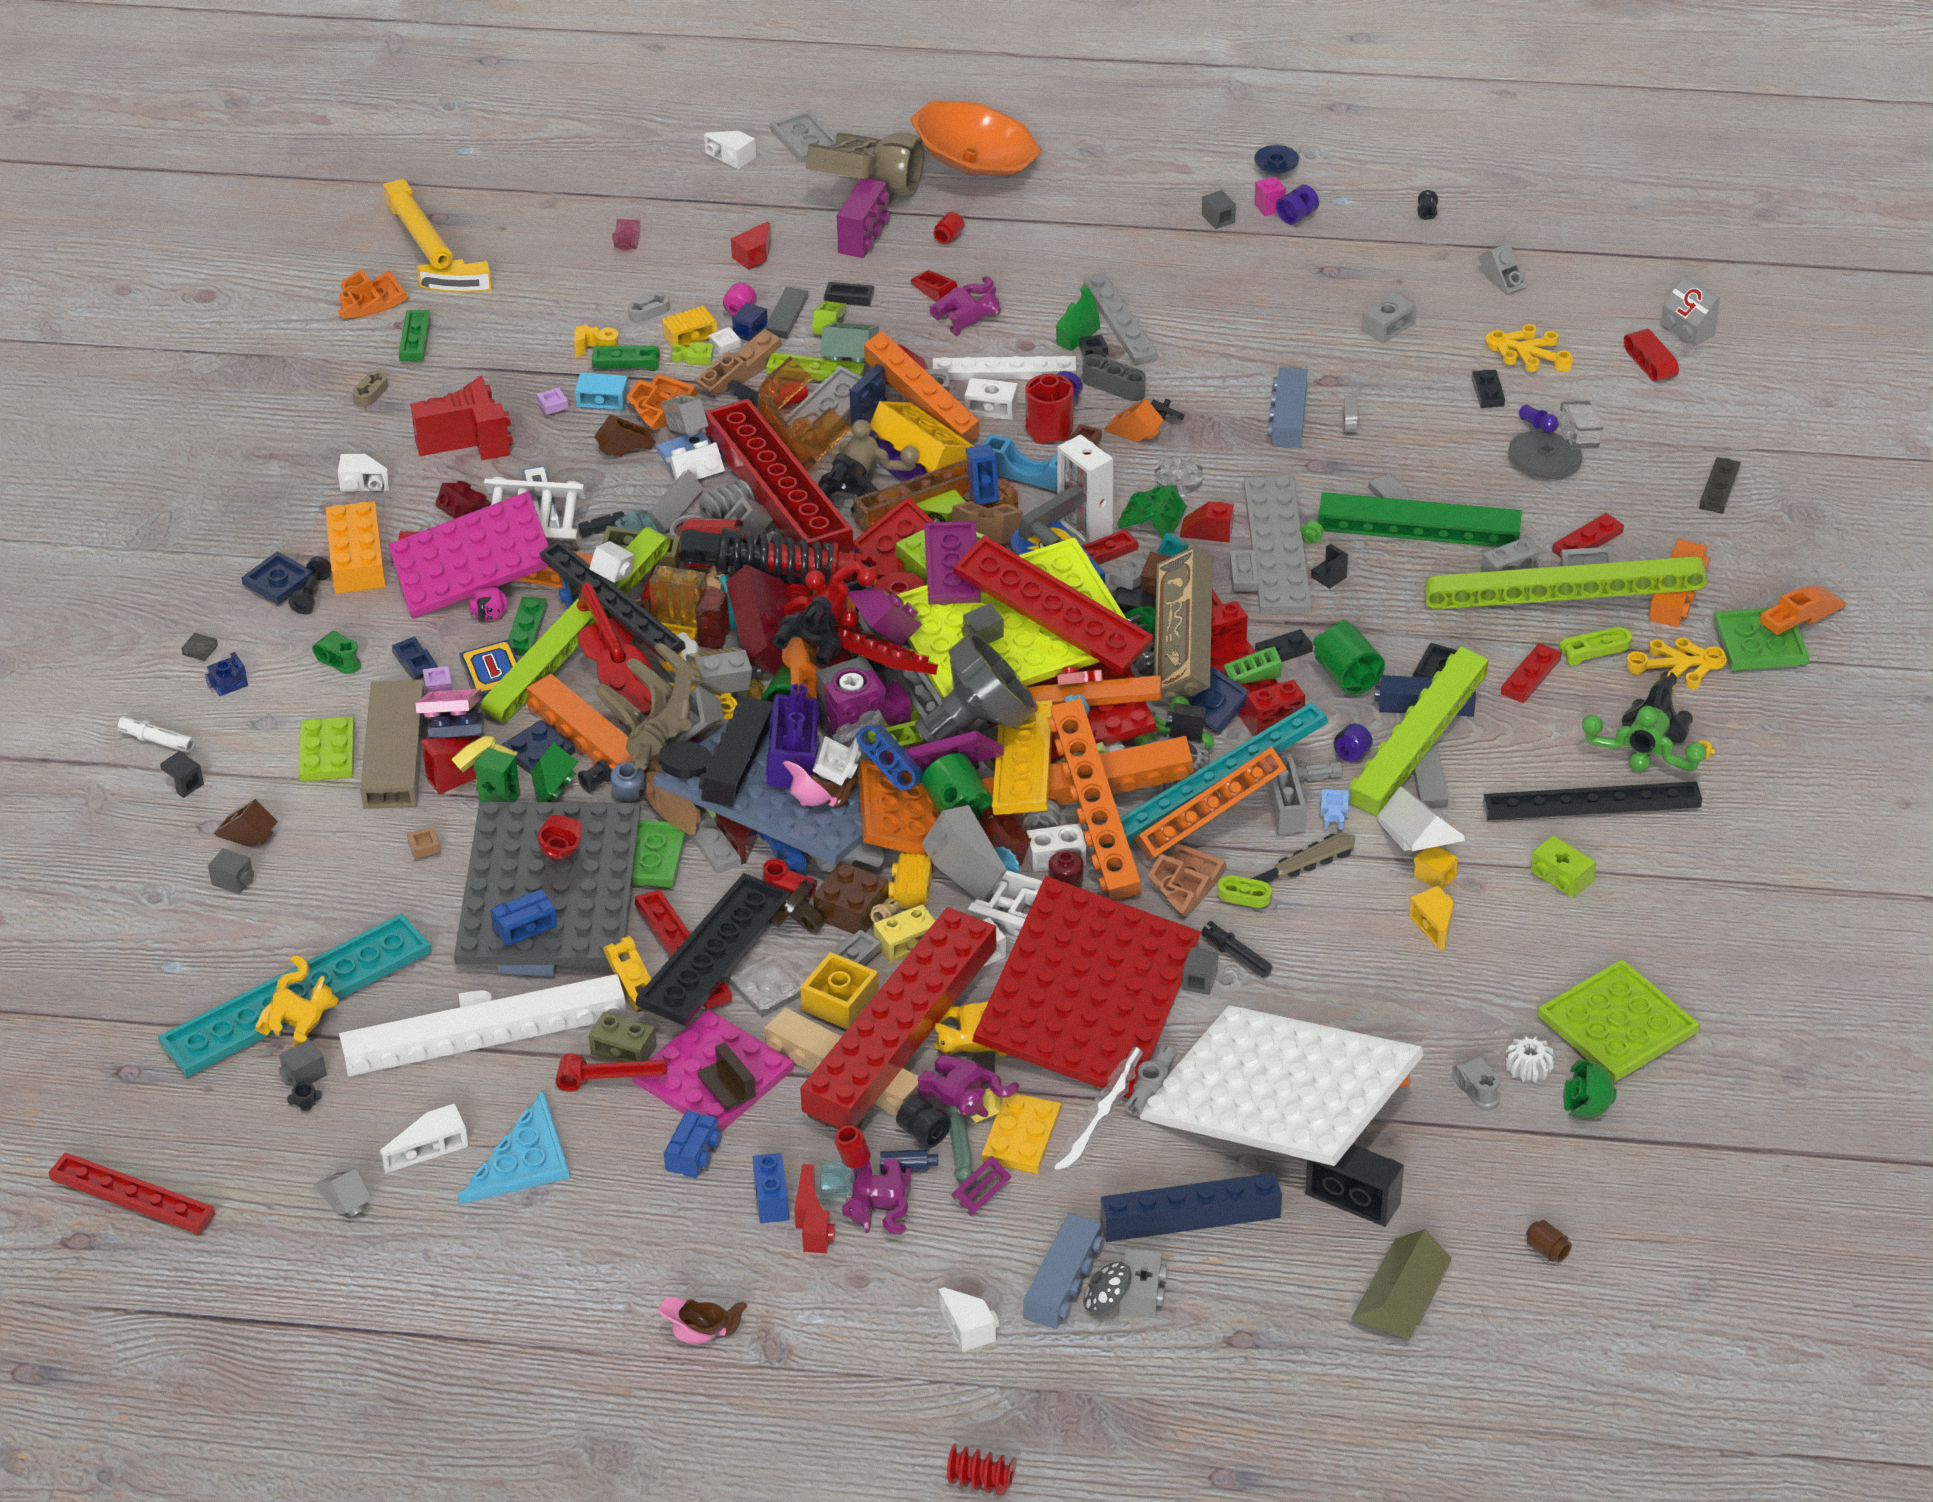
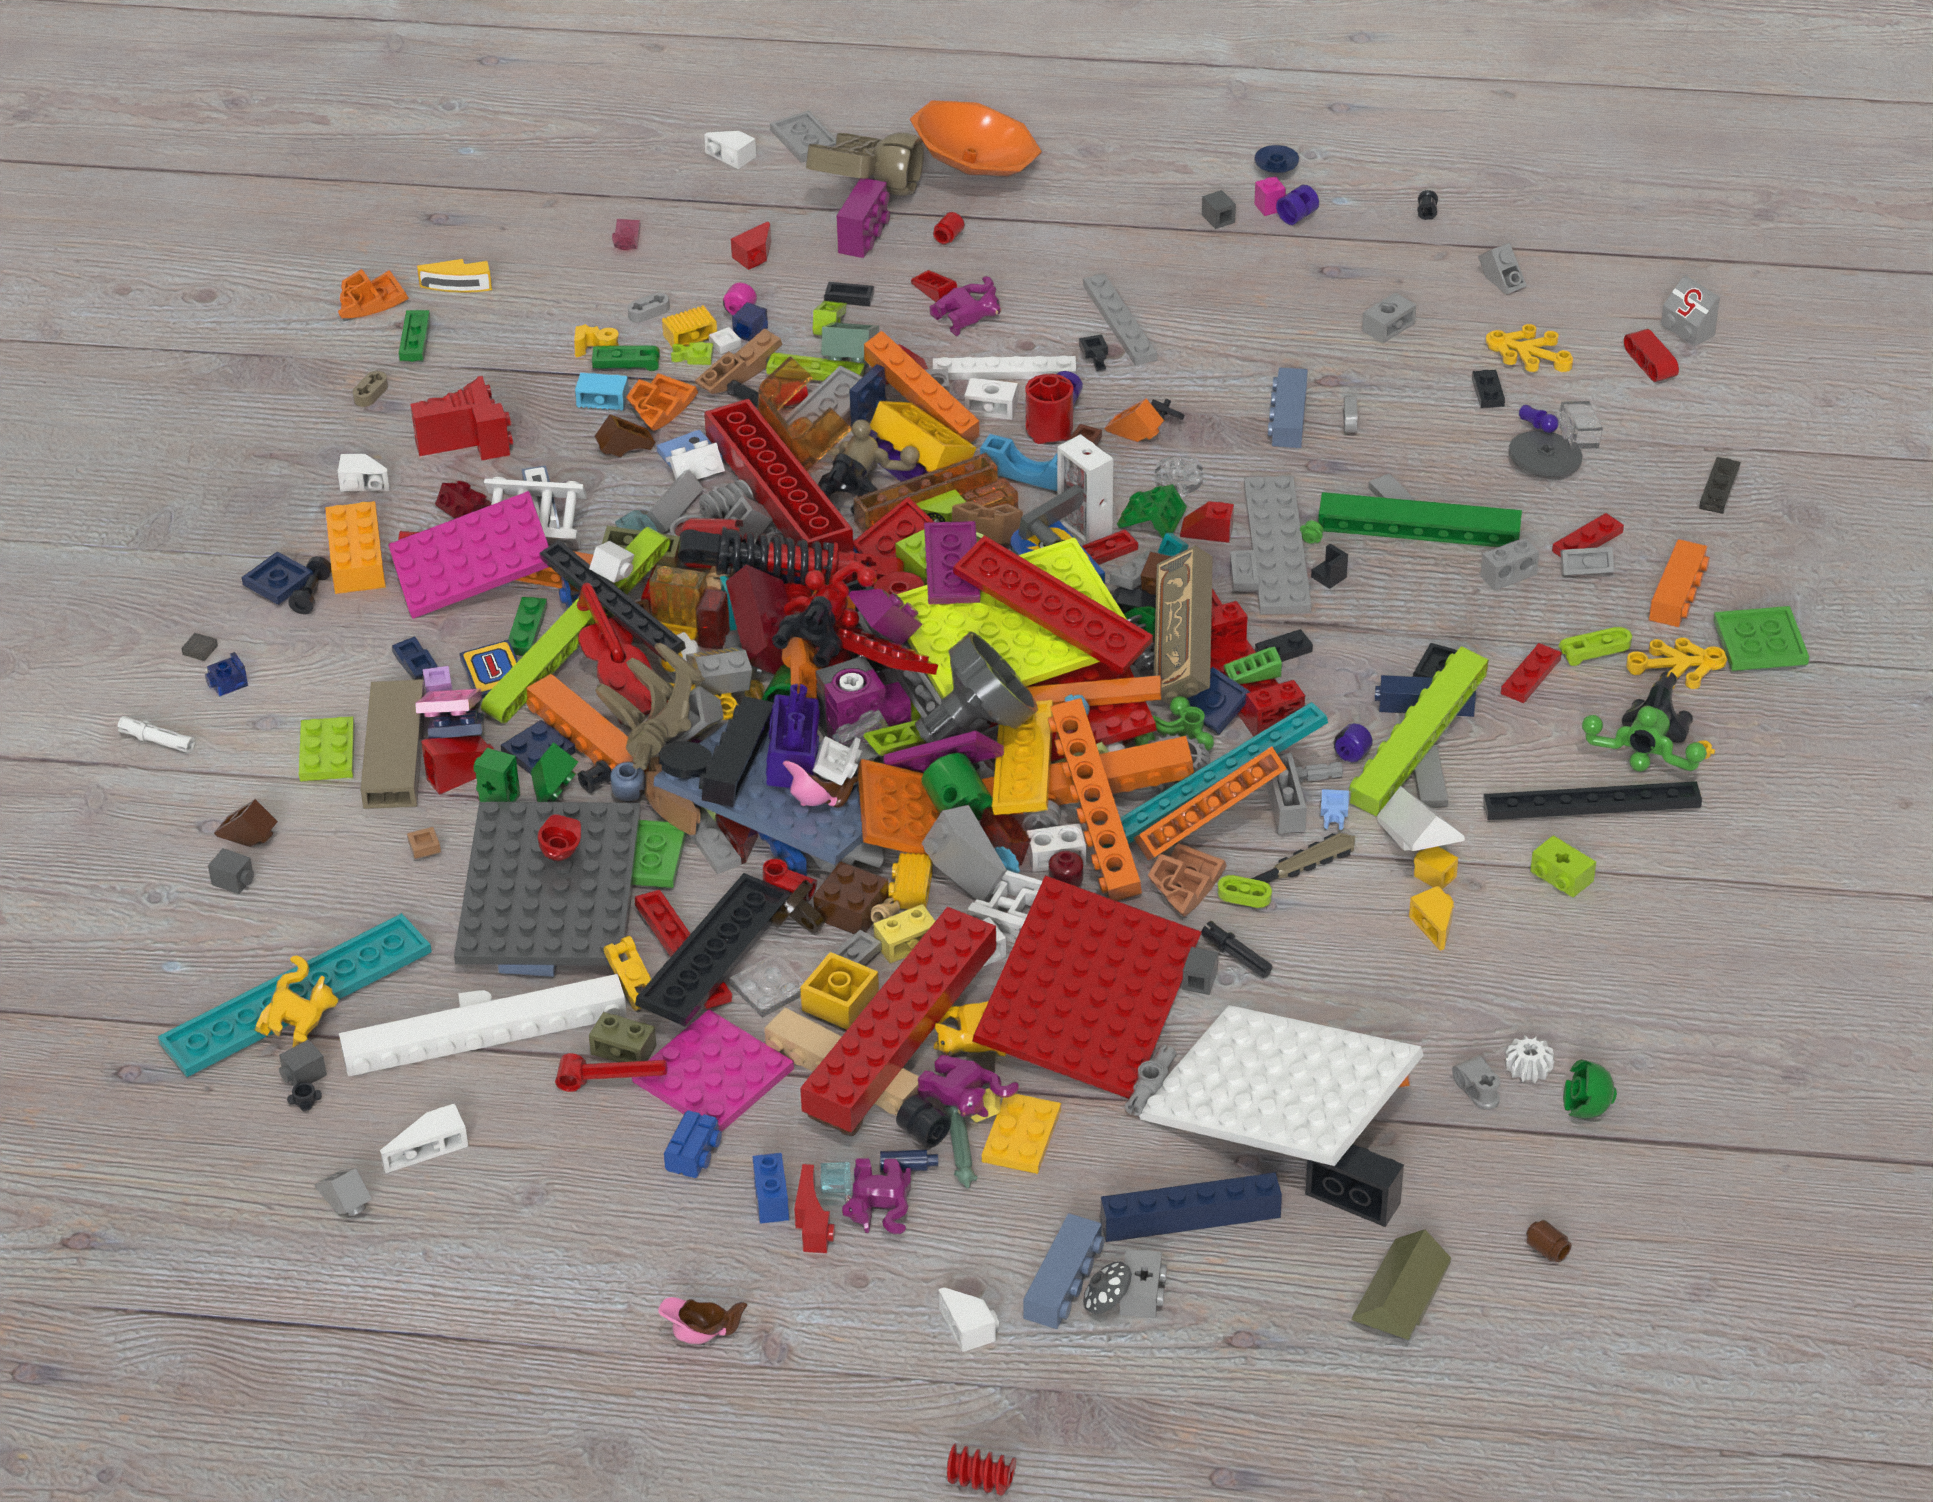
(132, 1193): red plate -> none
(185, 771): black panel -> none
(338, 652): green piece -> none
(401, 202): yellow brick -> none
(467, 756): light yellow arm -> none
(488, 604): dark pink head -> none
(522, 1159): medium azure tile -> none
(523, 917): blue brick -> none
(552, 401): lavender plate -> none
(599, 524): black axle -> none
(685, 414): light grey brick -> none
(728, 1078): dark brown panel -> none
(787, 312): dark grey tile -> none
(852, 1147): red brick -> none
(877, 754): blue beam -> none
(966, 1200): magenta tile -> none
(982, 474): blue brick -> none
(984, 622): dark grey brick -> none
(1072, 675): plate -> none
(1079, 321): green slope -> none
(1101, 1109): clear sword -> none
(1114, 377): dark grey beam -> none
(1186, 721): black brick -> none
(1349, 658): green cylinder -> none
(1565, 583): lime beam -> none
(1618, 1019): lime plate -> none
(1801, 605): orange slope -> none

